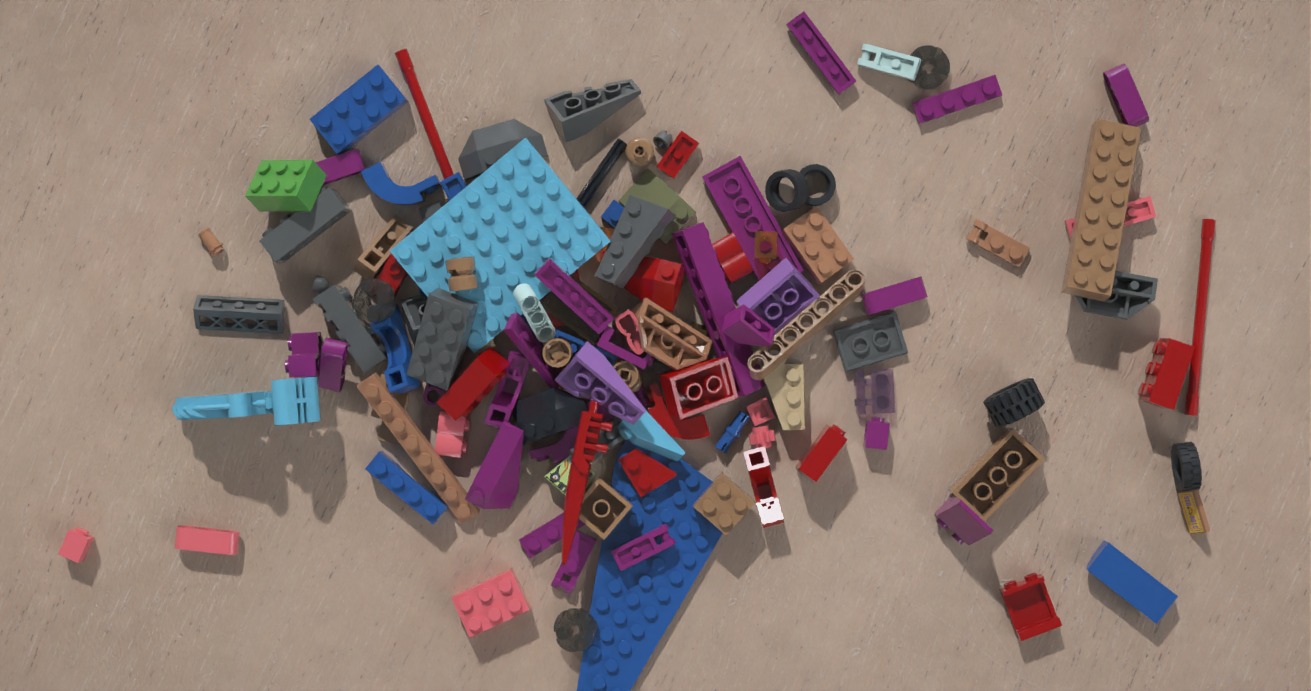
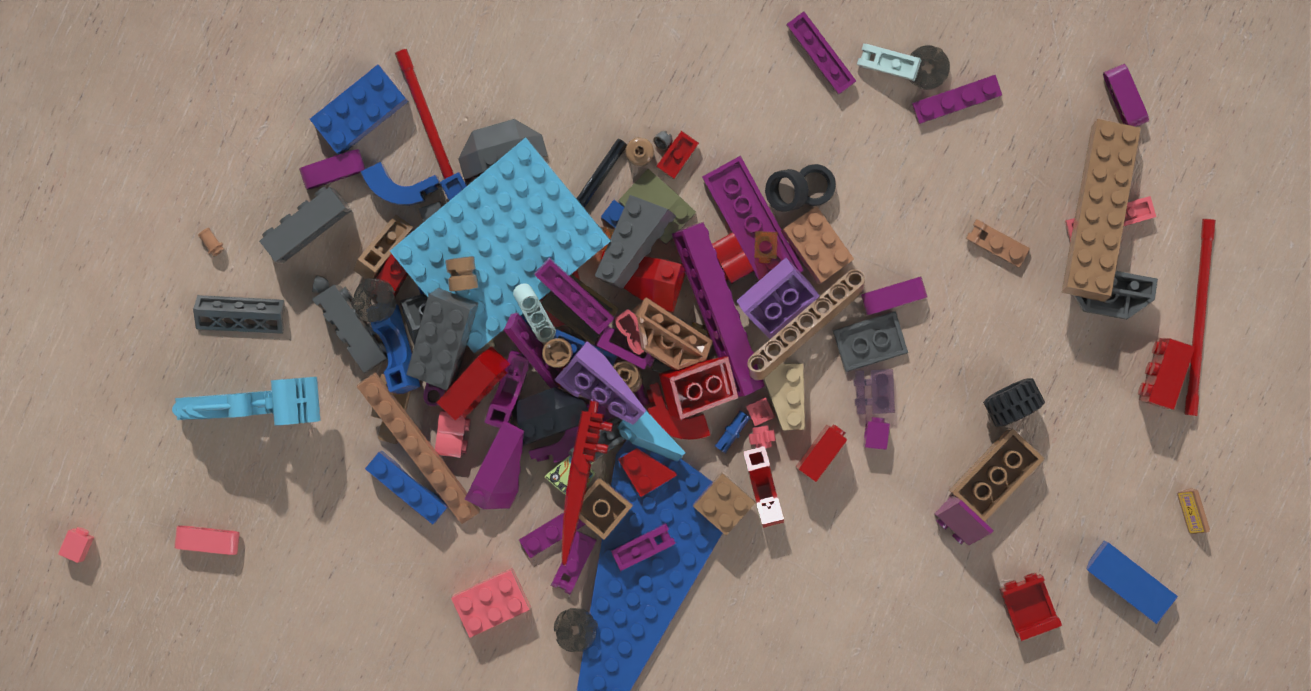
(285, 185): bright green brick -> none
(305, 354): magenta brick -> none
(333, 364): magenta beam -> none
(583, 111): dark grey wedge -> none
(747, 327): magenta slope -> none
(1186, 466): black tyre -> none

